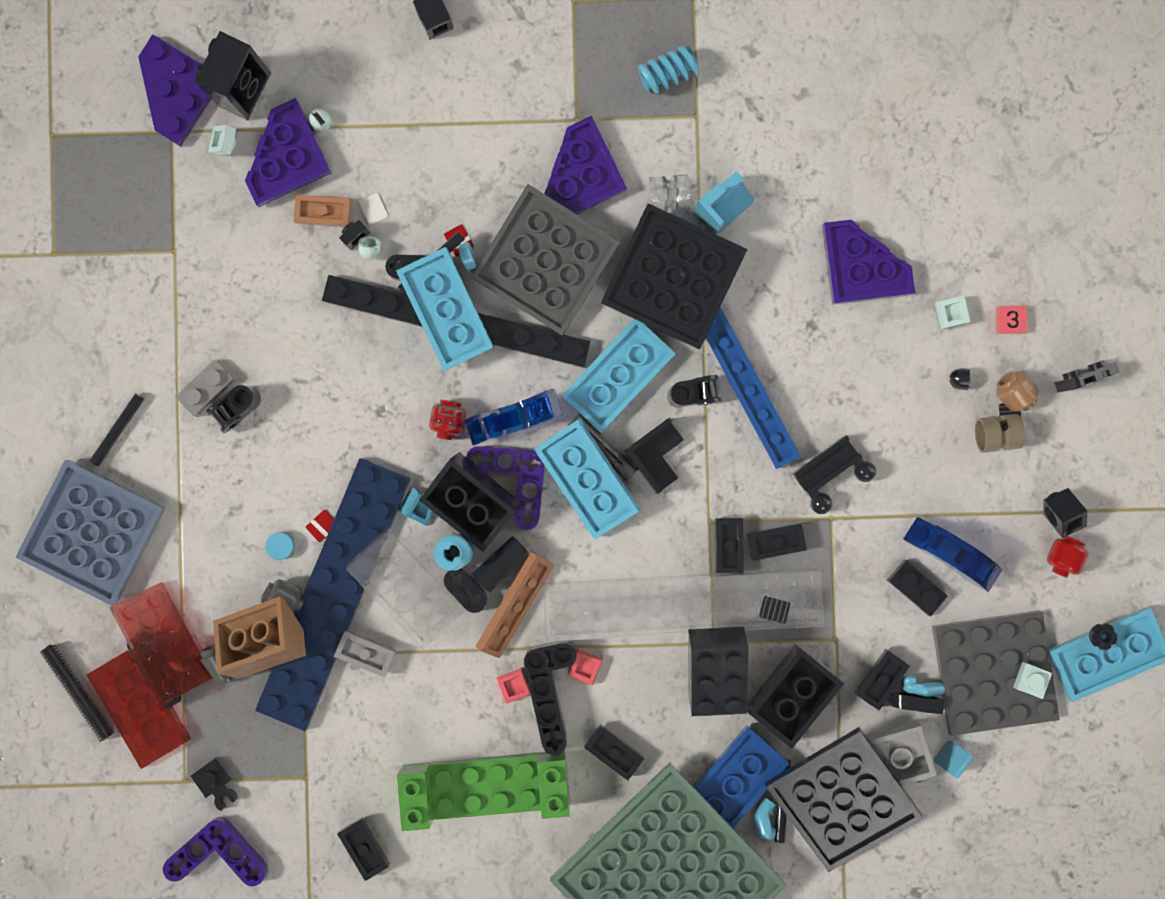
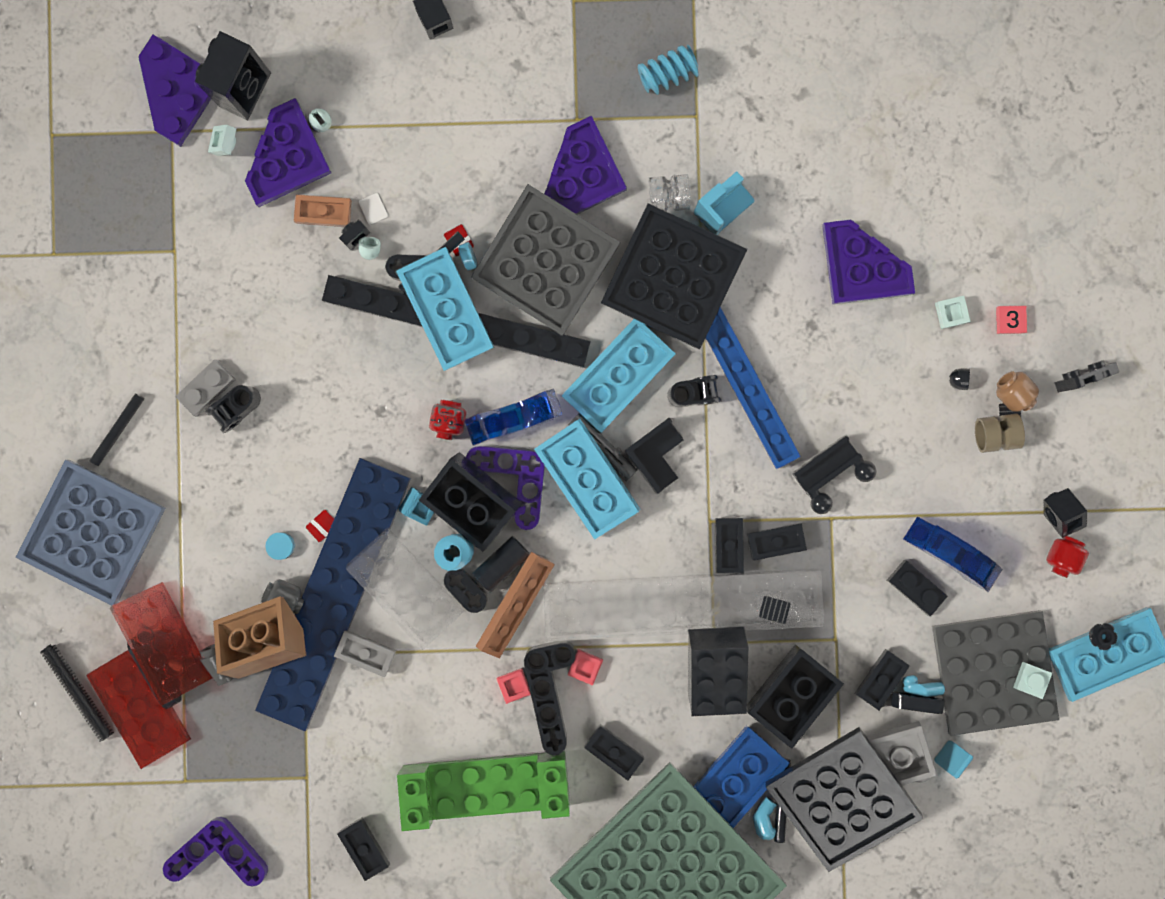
(212, 780): black plate -> none

